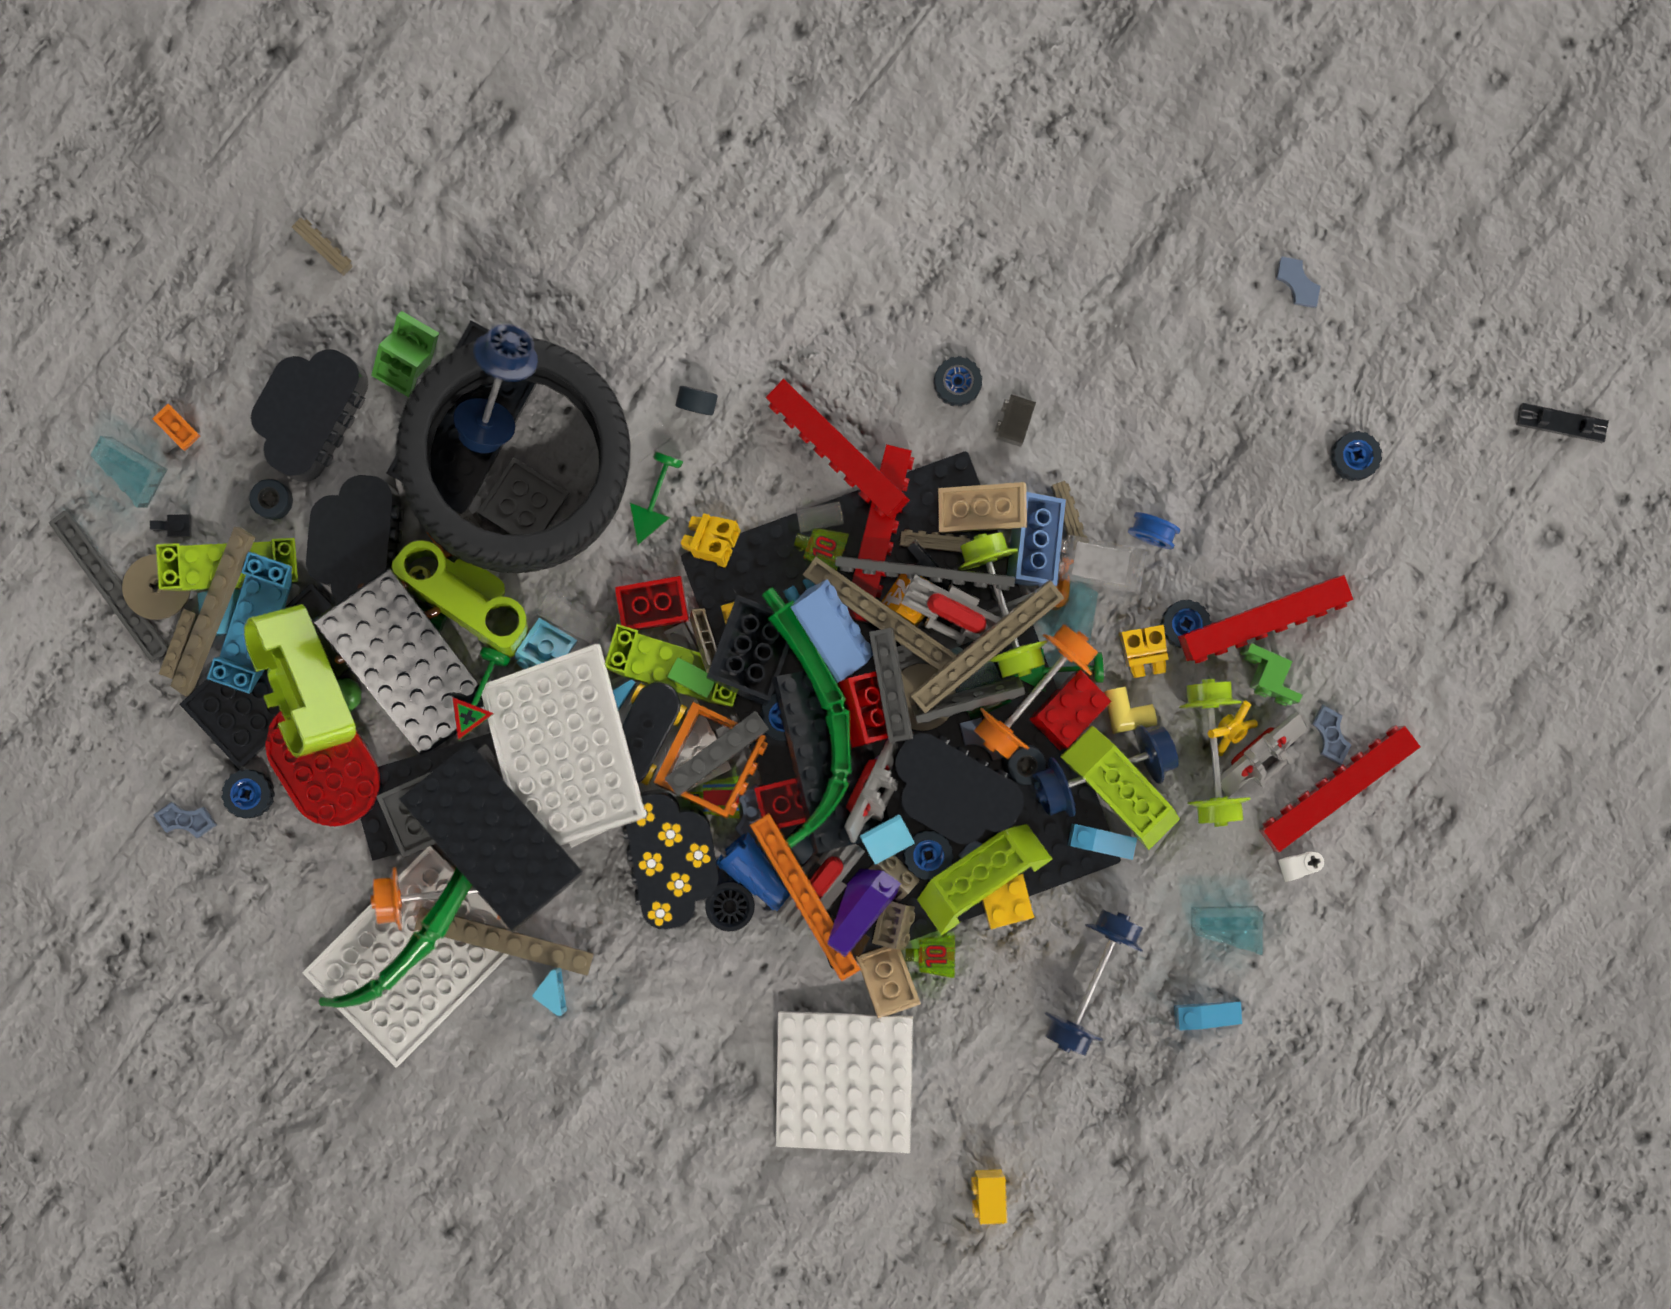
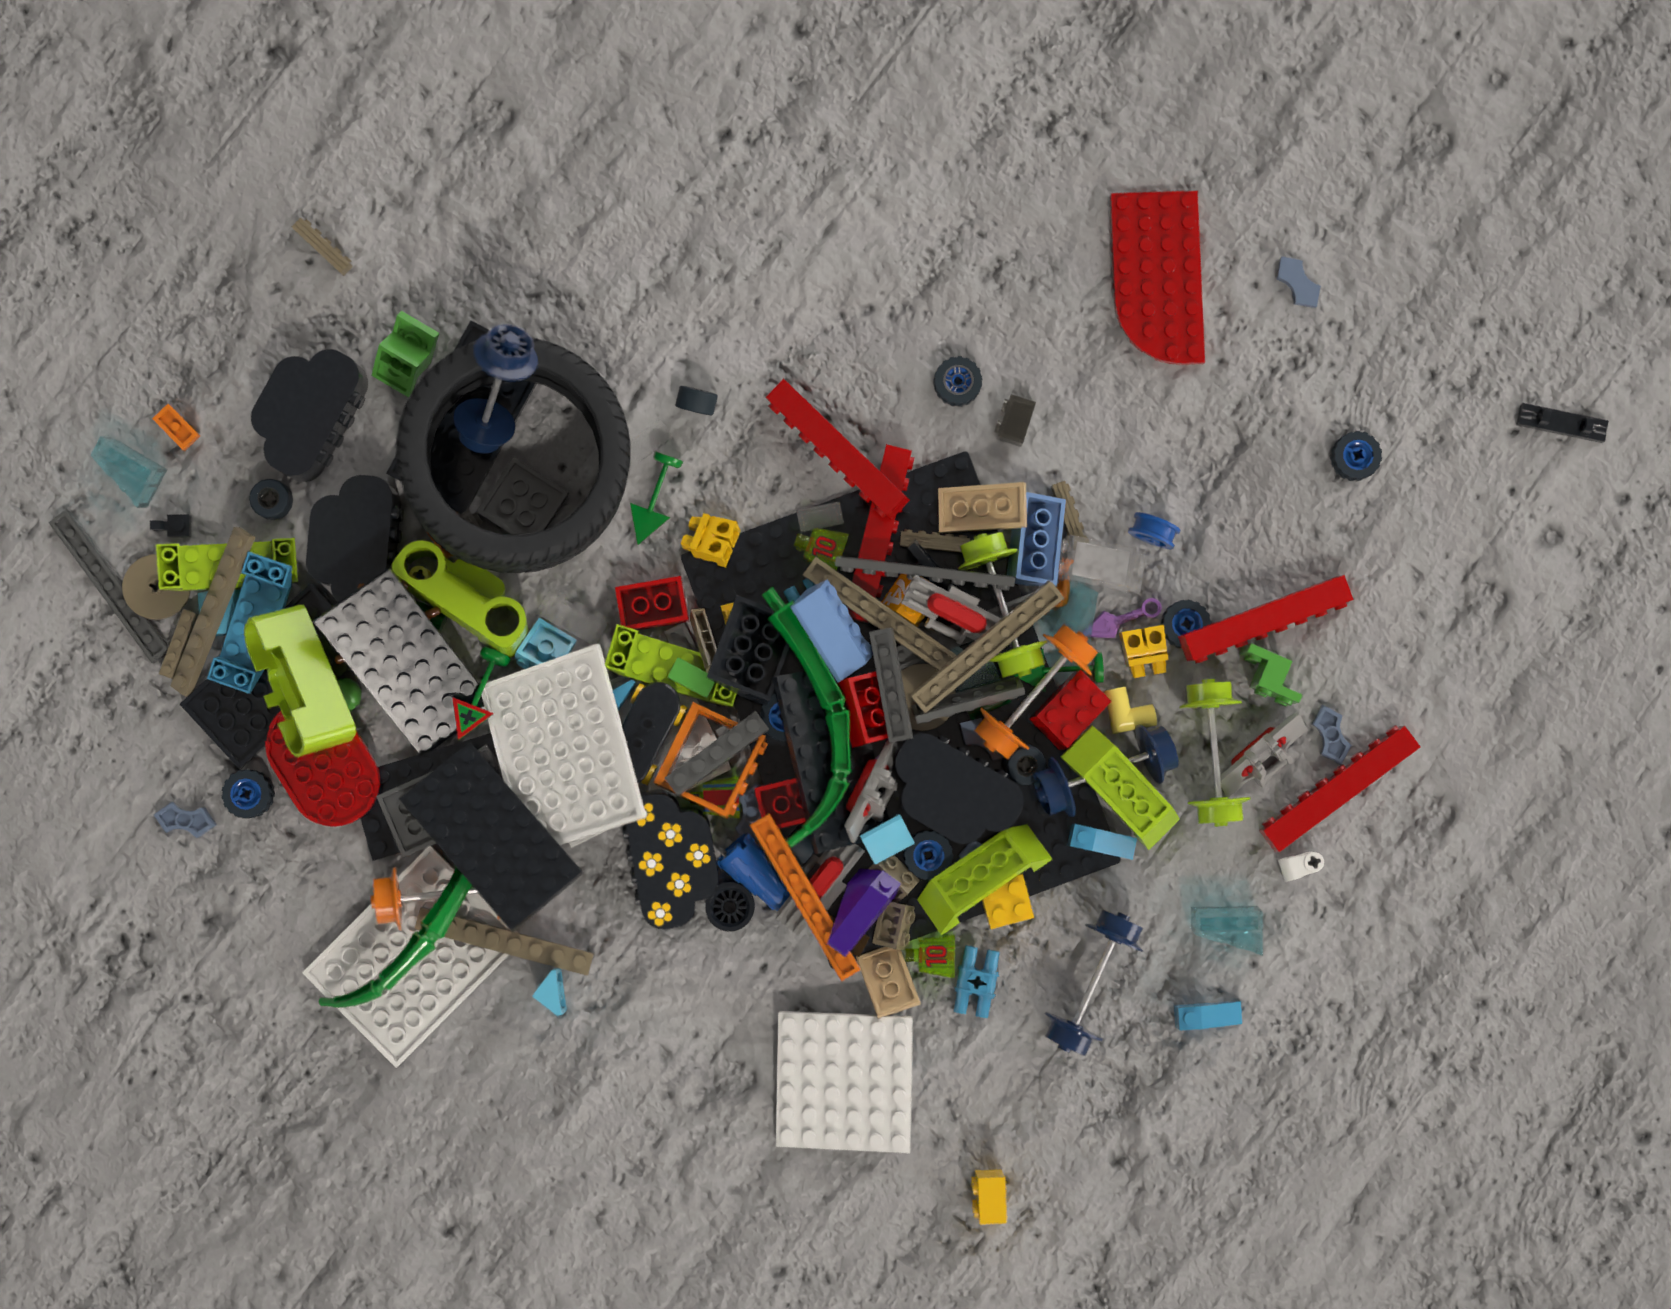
(984, 991): none -> dark azure pin
(1107, 624): none -> medium lavender piece
(1159, 274): none -> red plate
(1233, 728): yellow bar -> none

